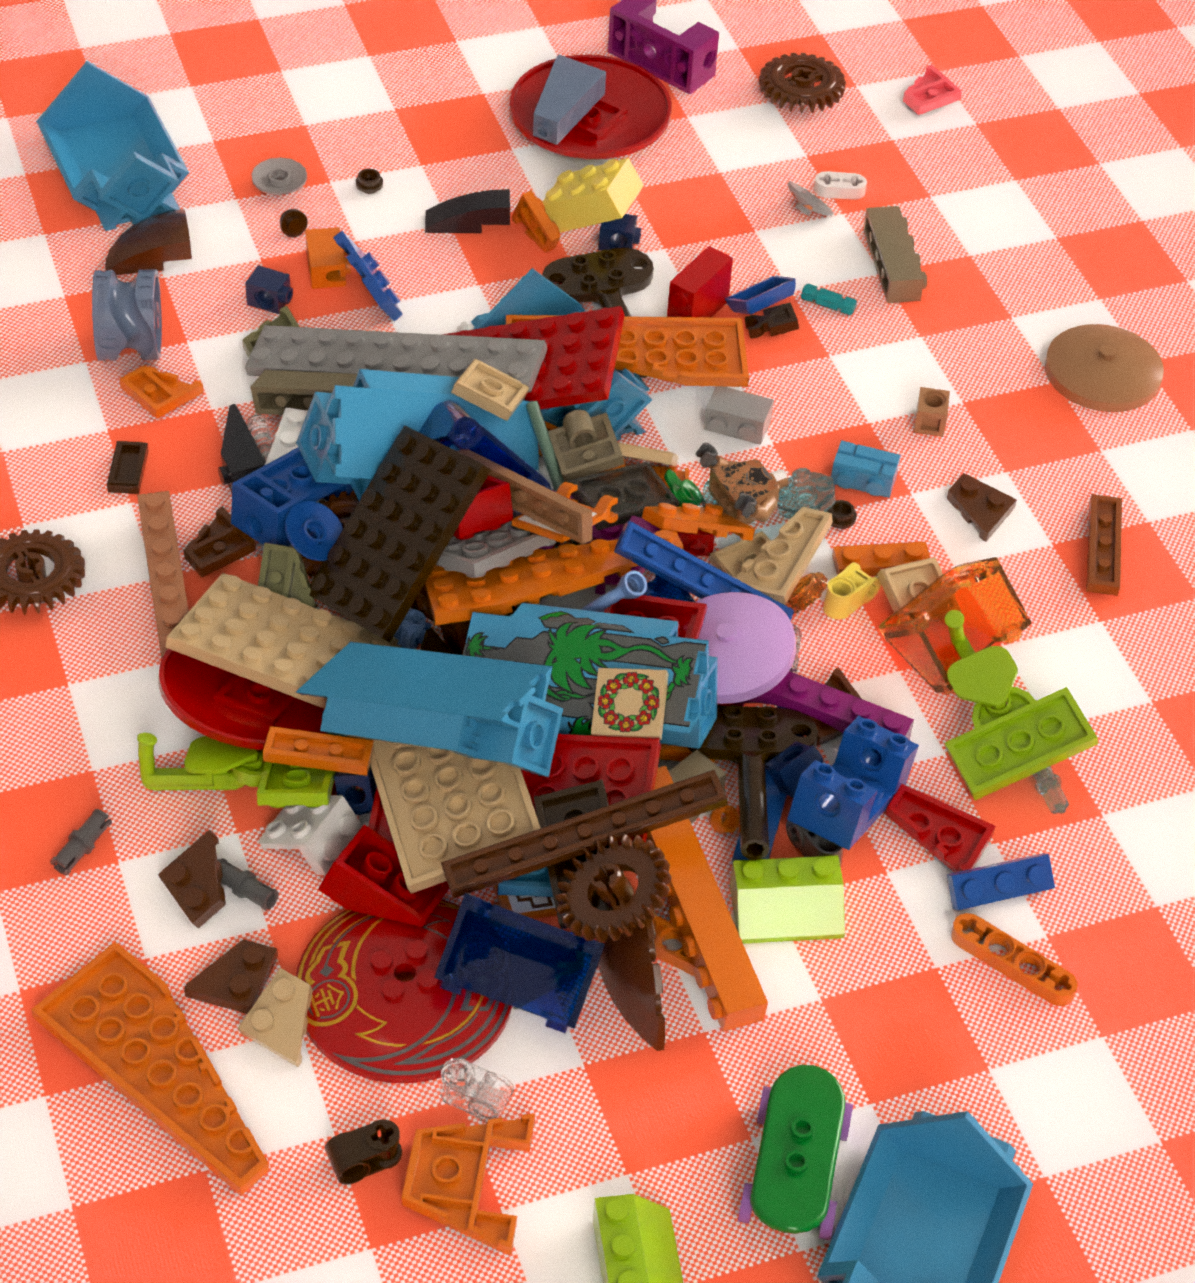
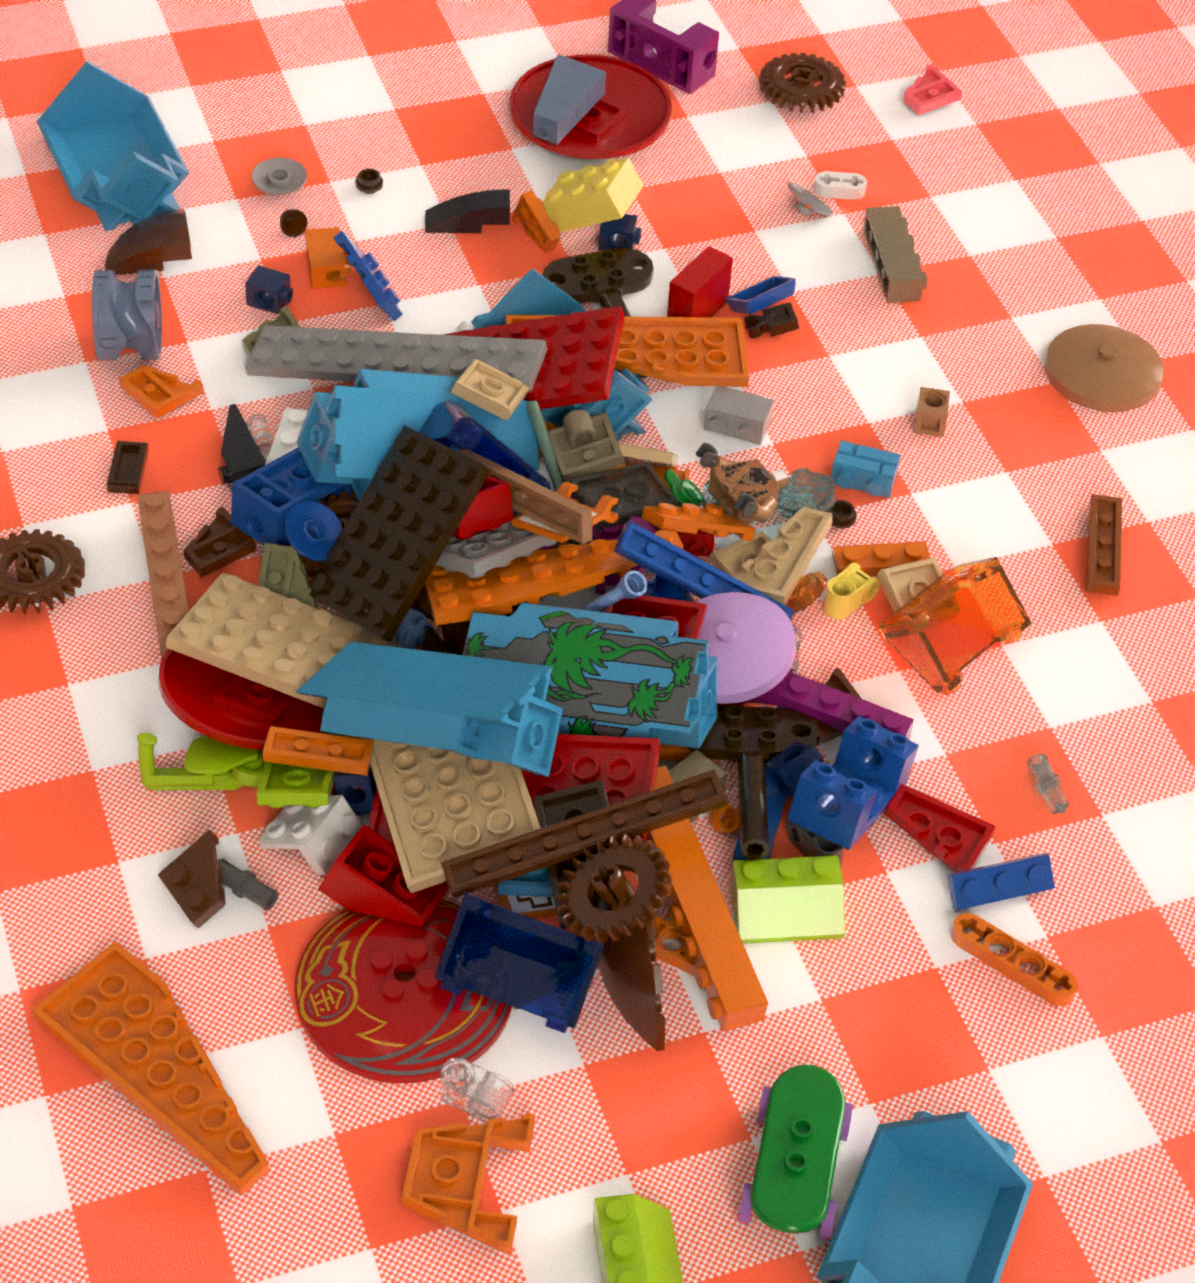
(81, 842): dark grey pin -> none
(235, 978): reddish brown wing -> none
(280, 1017): tan wing -> none
(293, 389): dark tan brick -> none
(363, 1152): dark brown piece -> none
(630, 703): tile -> none
(829, 299): teal axle -> none
(980, 504): reddish brown wing -> none
(1011, 737): lime plate -> none

